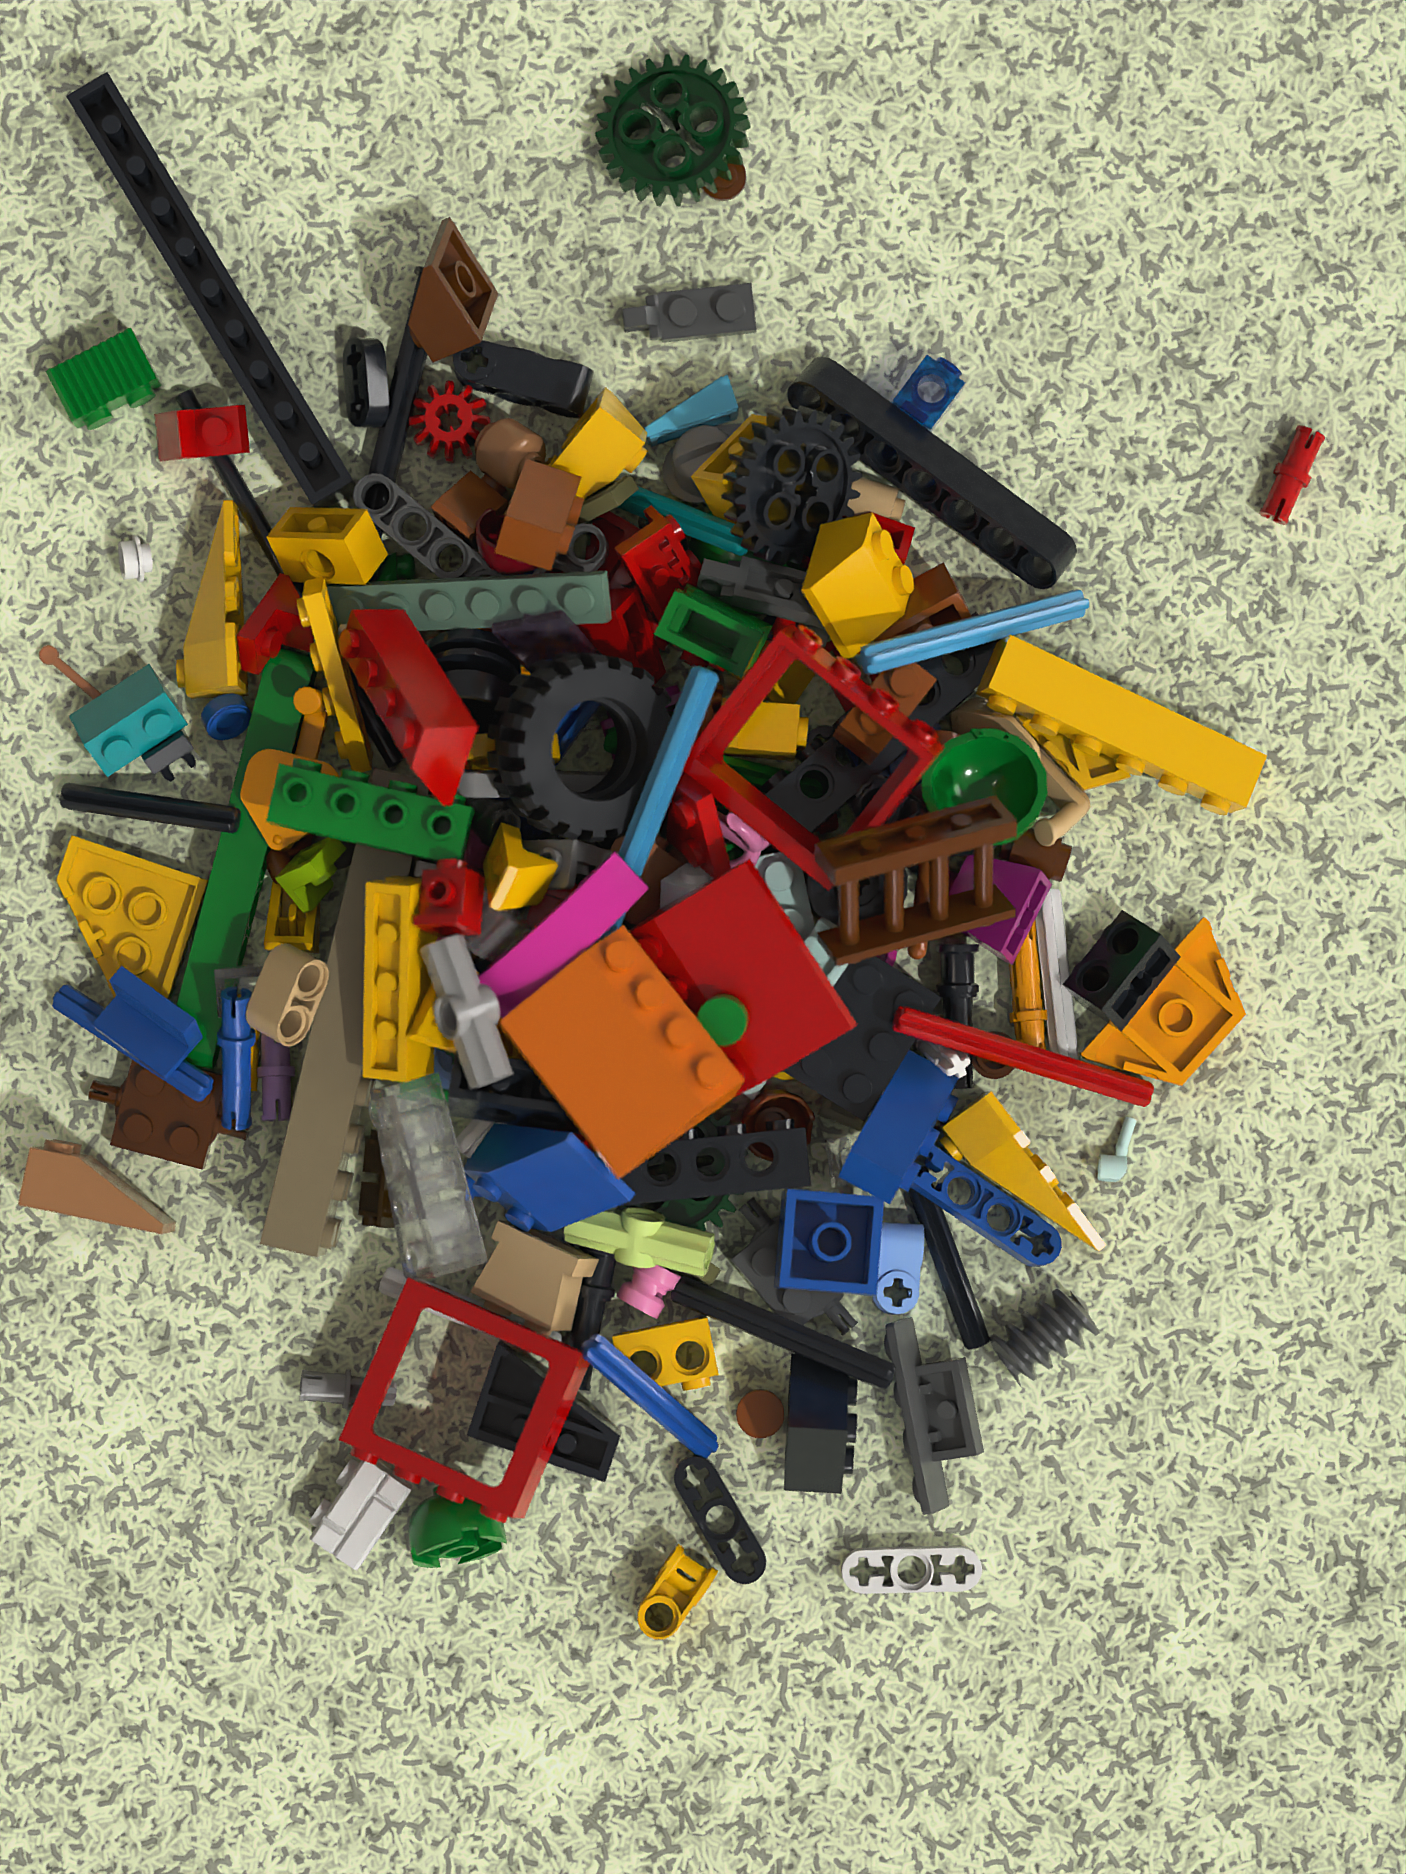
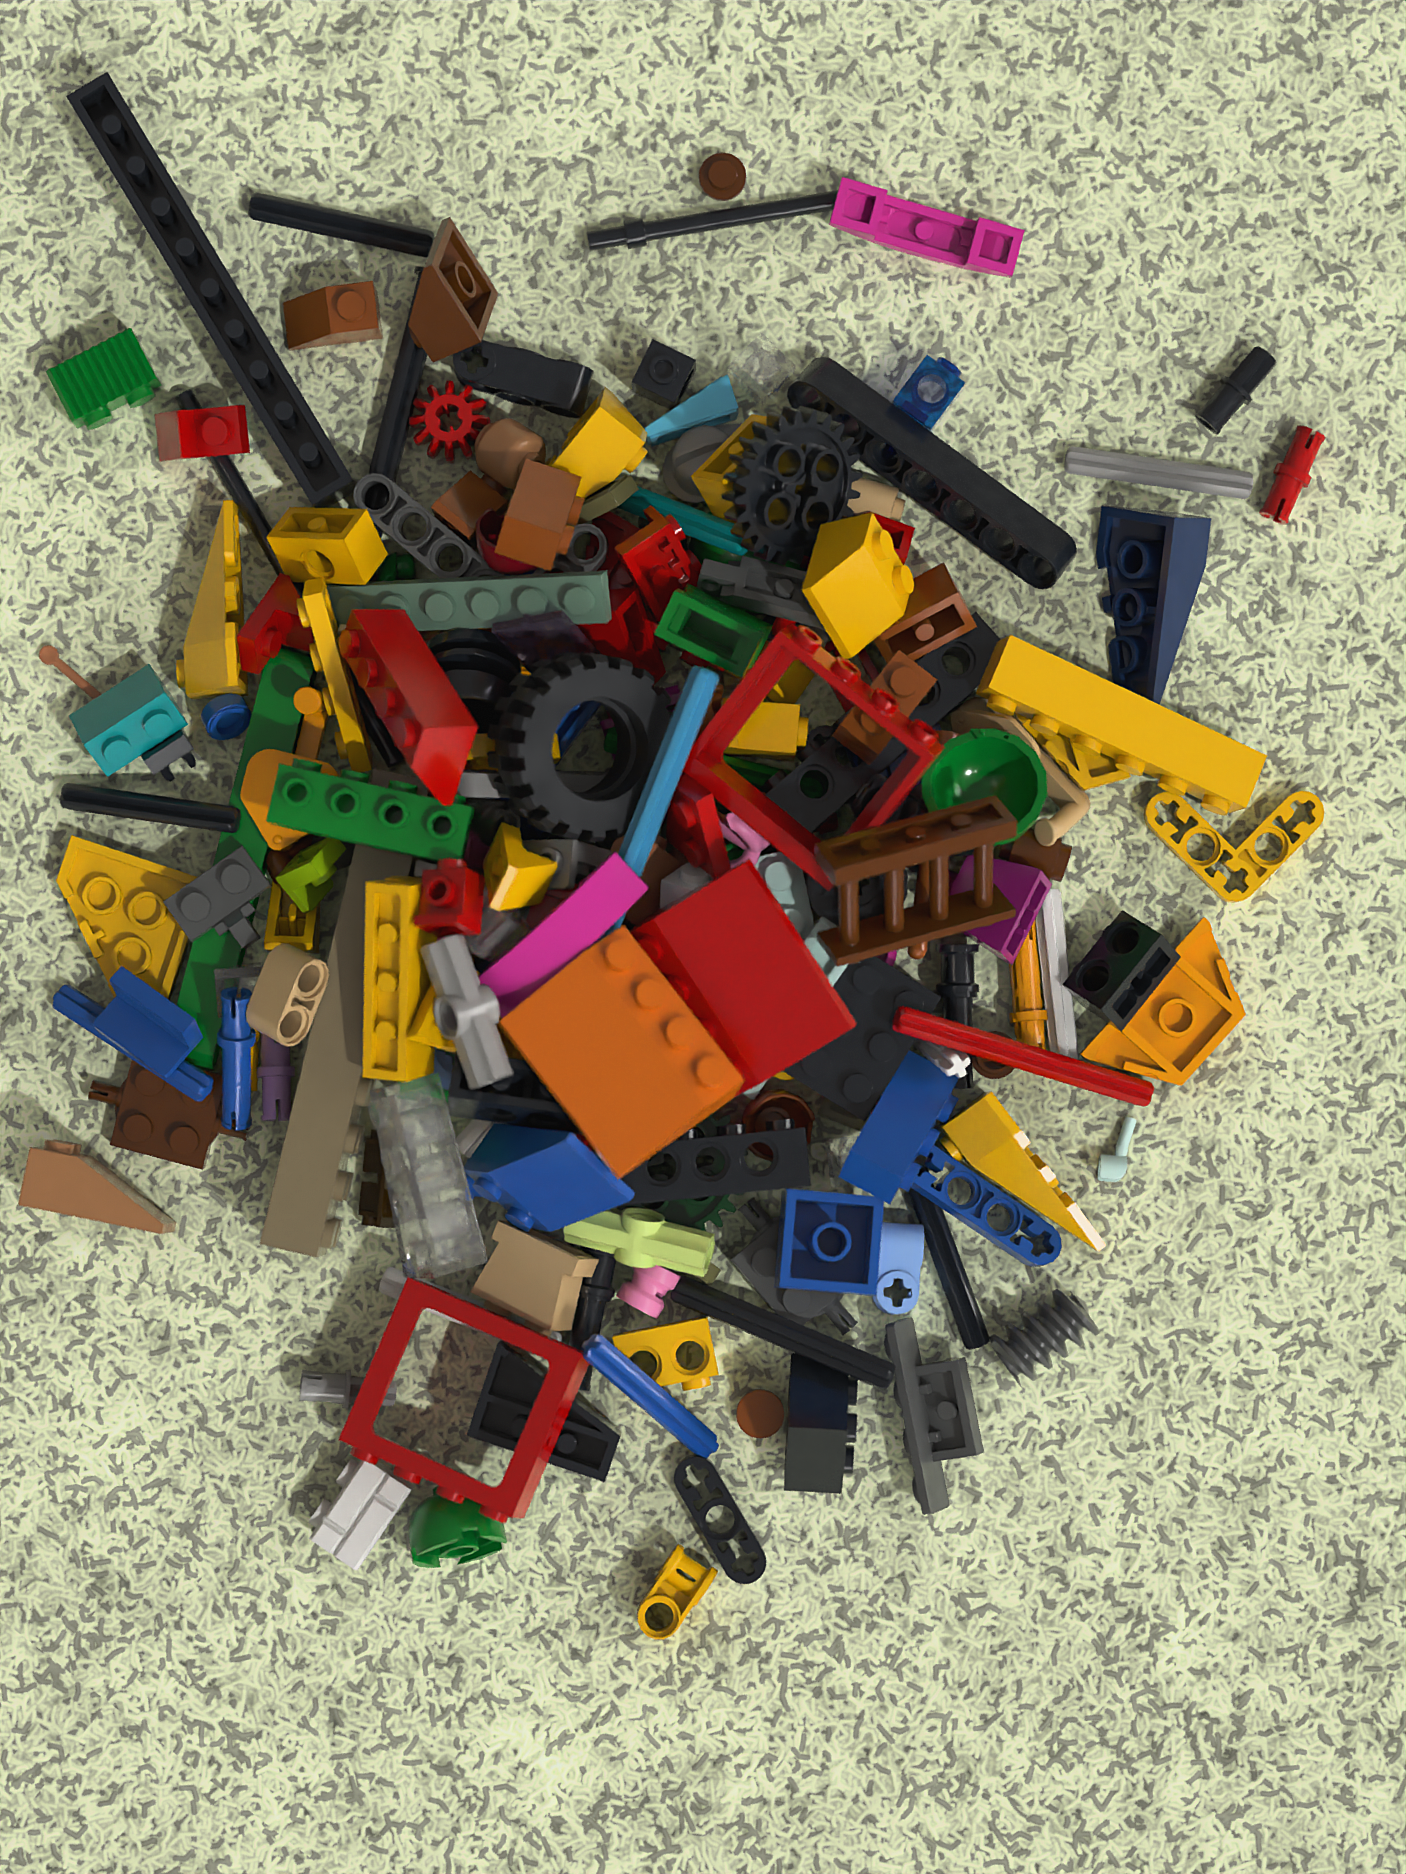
(134, 559): white plate -> none
(221, 899): none -> dark grey hinge
(333, 316): none -> dark orange slope
(340, 224): none -> black axle
(365, 382): black beam -> none
(637, 232): none -> black bar
(663, 375): none -> black brick
(694, 313): dark grey hinge -> none
(701, 100): dark green gear -> none
(723, 1019): green tile -> none
(761, 370): none -> clear brick
(925, 231): none -> dark pink slope
(947, 1557): white beam -> none
(972, 631): dark azure axle -> none
(1153, 581): none -> dark blue wedge
(1158, 472): none -> light grey axle
(1236, 389): none -> black axle
(1244, 855): none -> yellow beam

